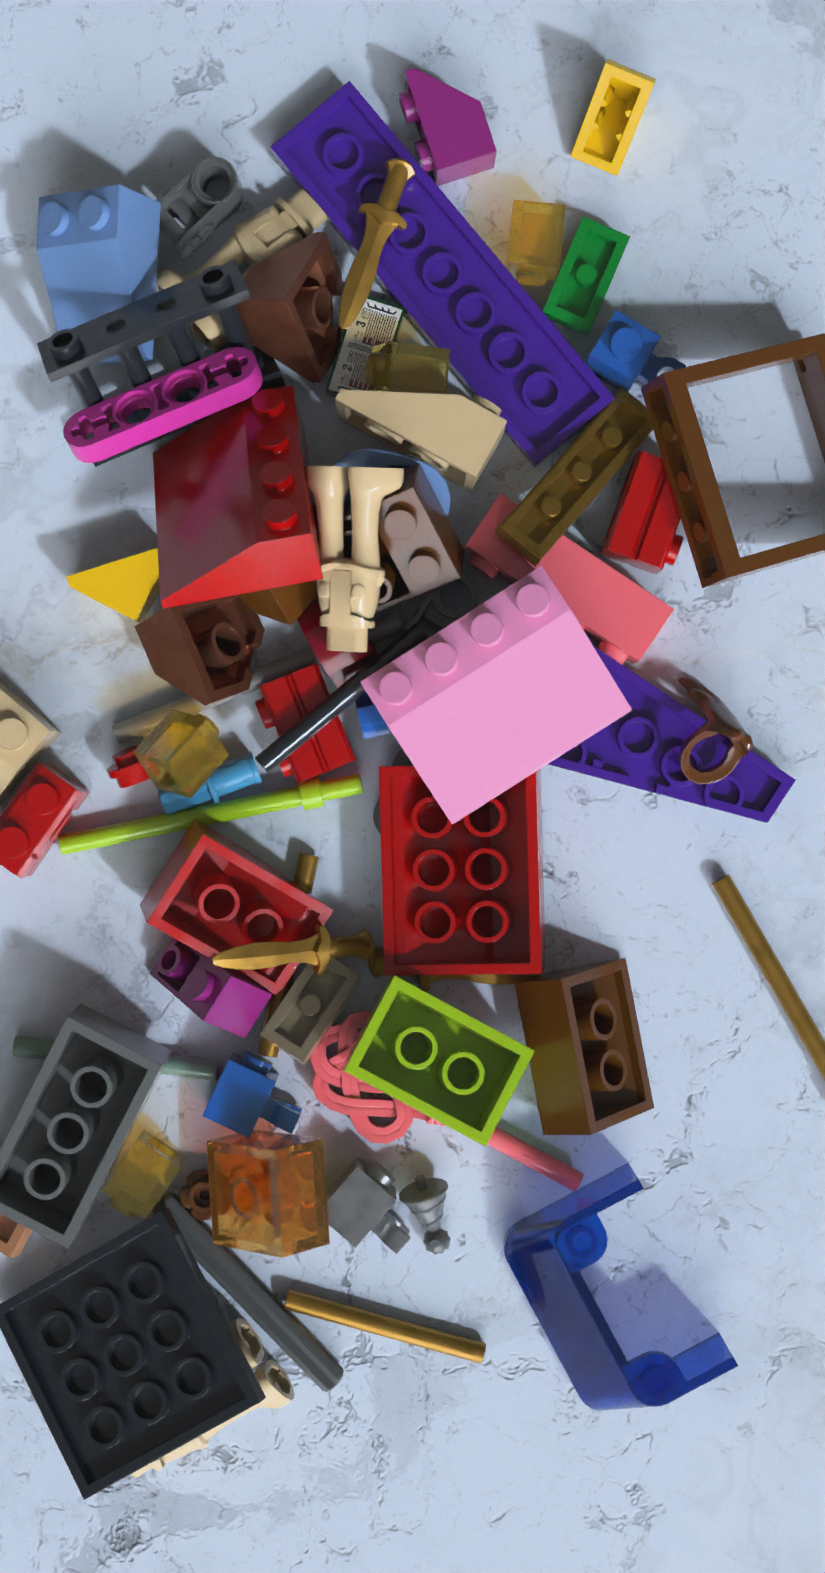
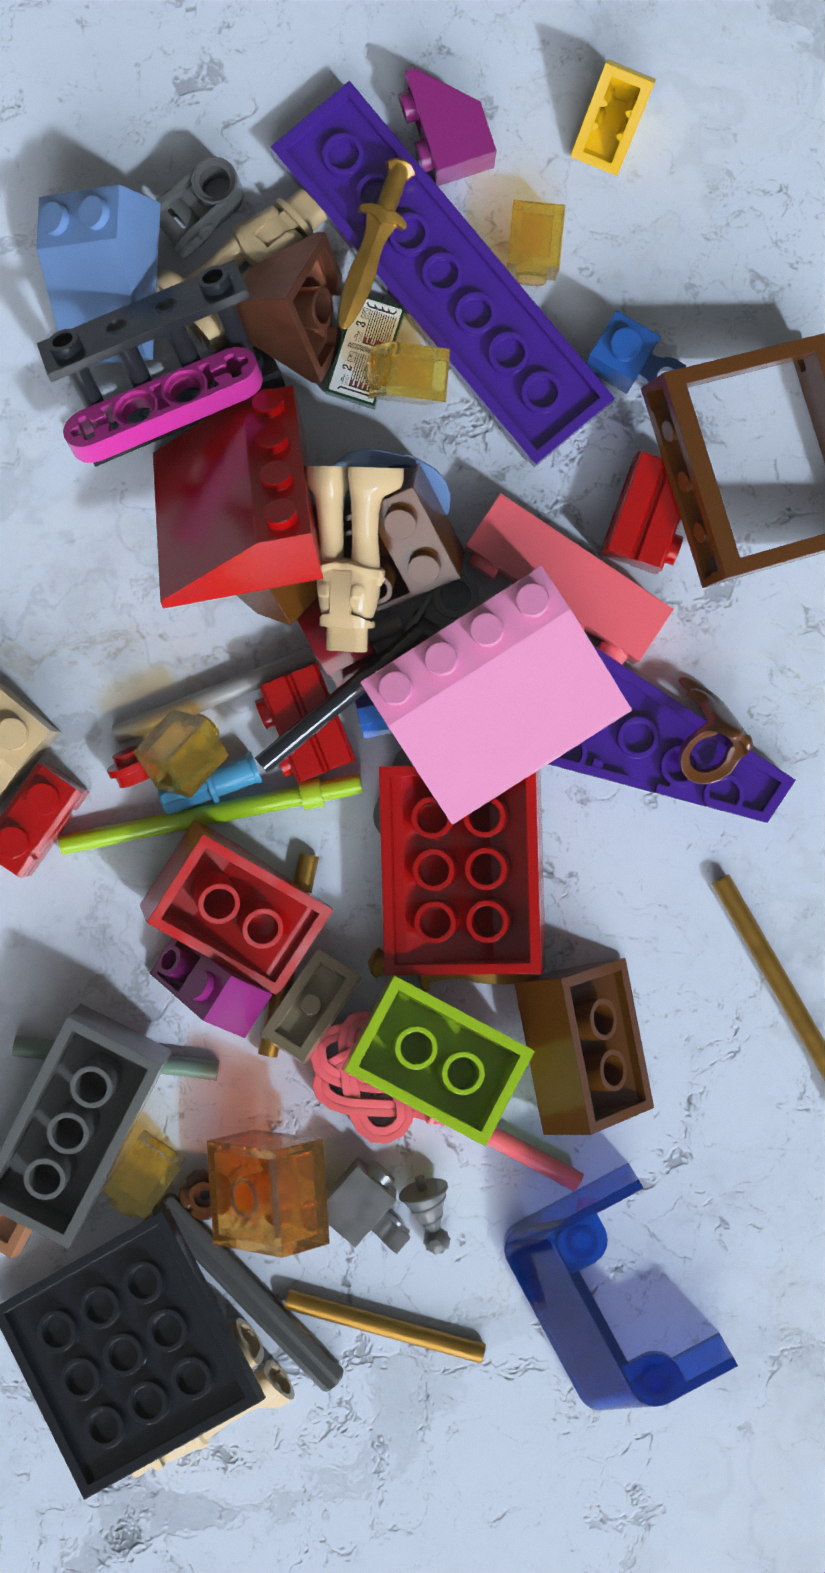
(122, 585): yellow slope -> none
(204, 647): copper slope -> none
(245, 1096): blue brick -> none
(312, 950): pearl gold sword -> none
(437, 428): tan slope -> none
(576, 477): pearl gold tile -> none
(585, 276): green plate -> none

